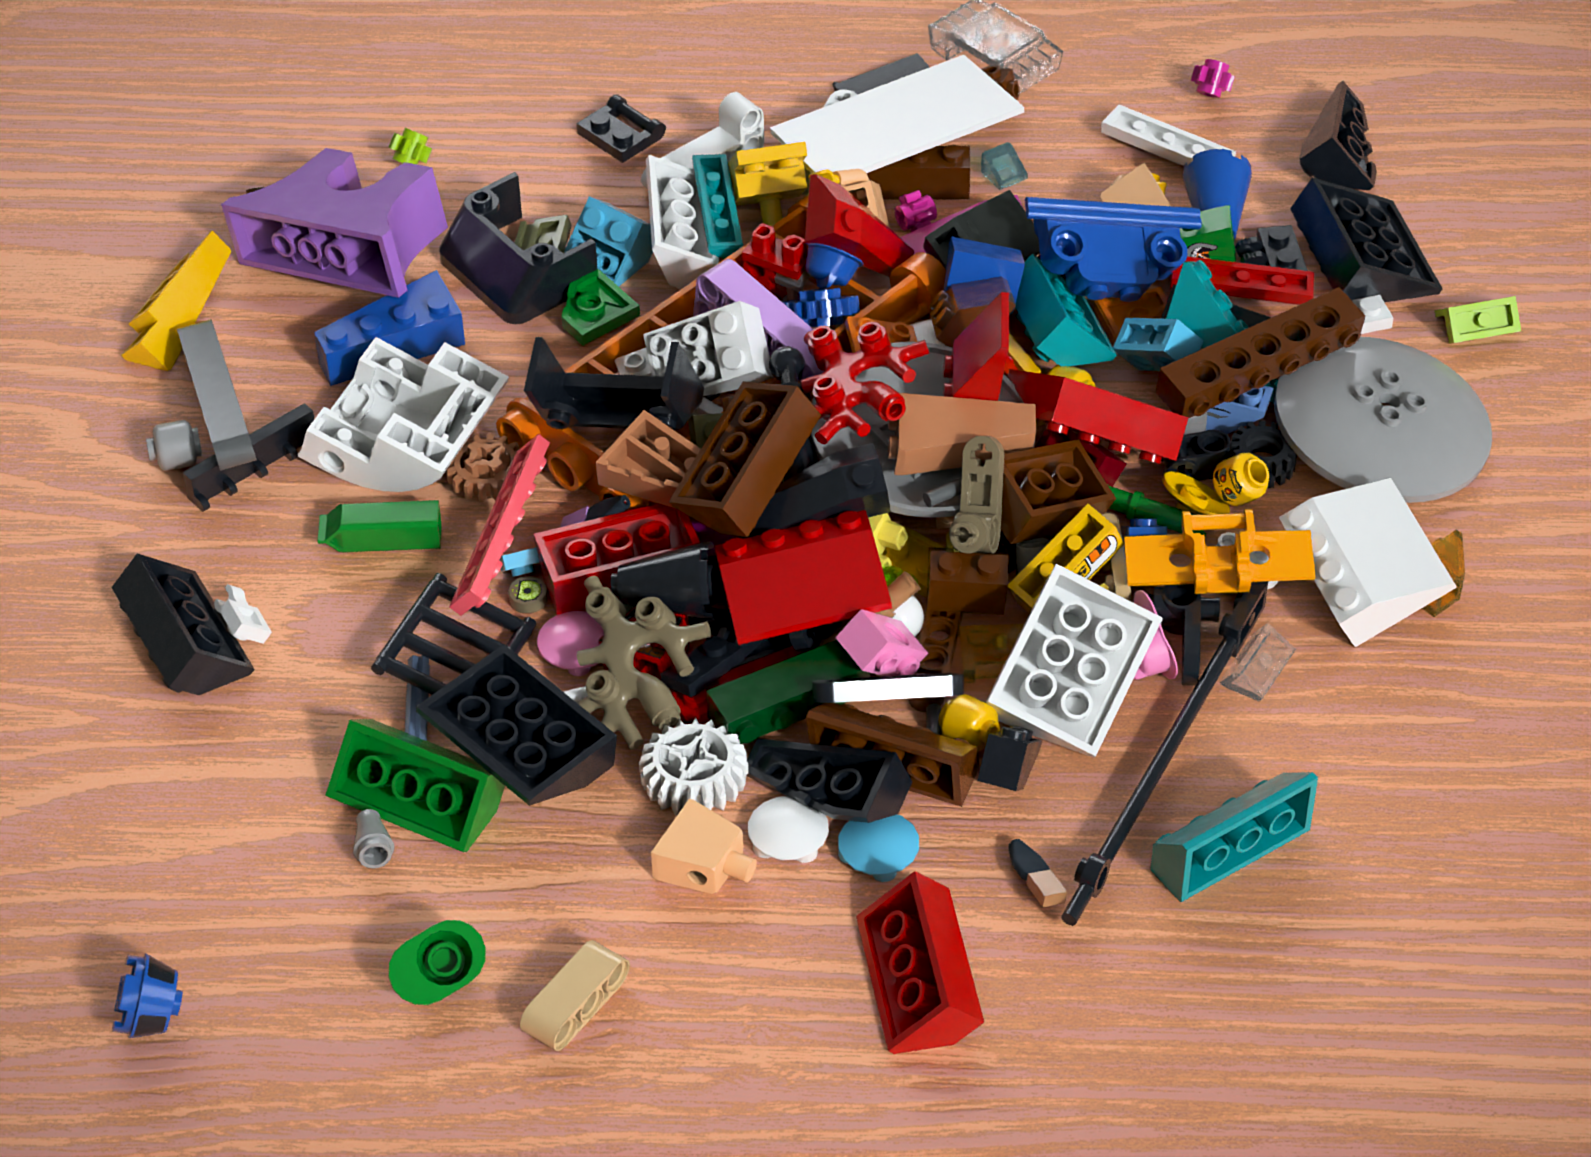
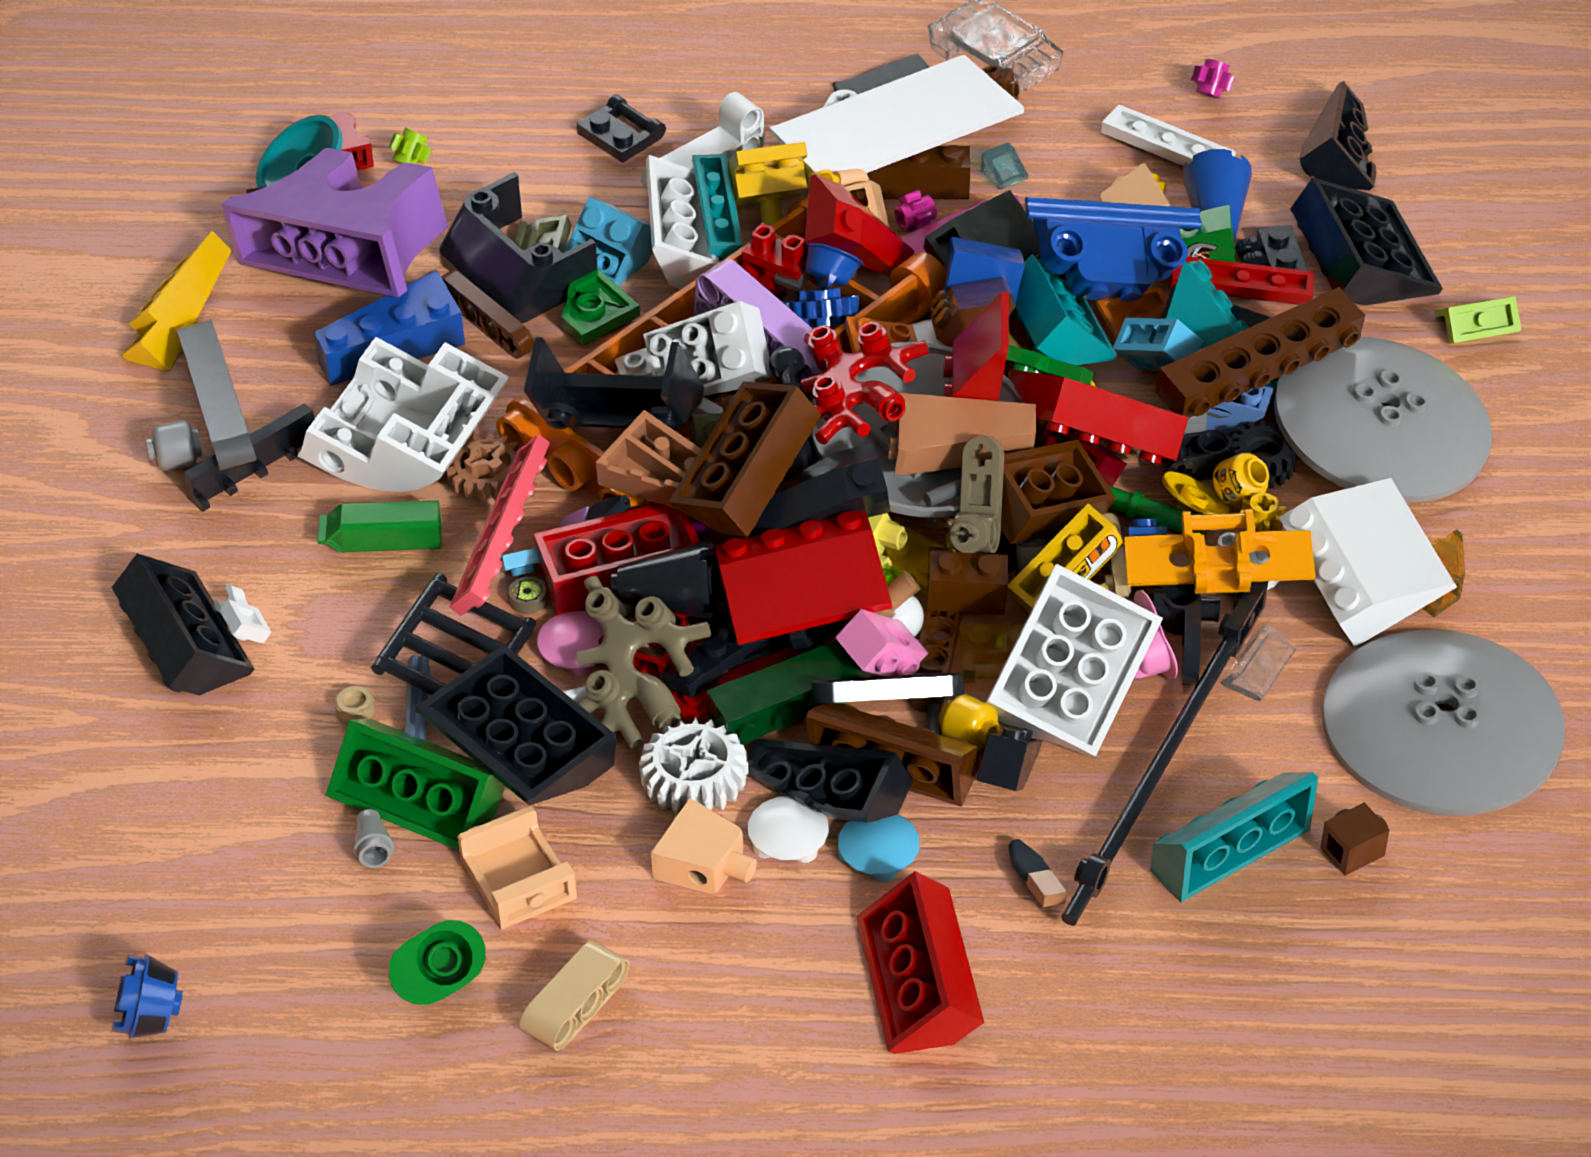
(296, 147): none -> teal dish
(354, 703): none -> tan tile
(359, 146): none -> leg
(489, 316): none -> reddish brown beam
(515, 867): none -> light nougat panel
(1037, 363): none -> green plate
(1265, 512): none -> yellow gear
(1355, 838): none -> reddish brown brick
(1377, 314): white plate -> none
(1434, 761): none -> light grey dish

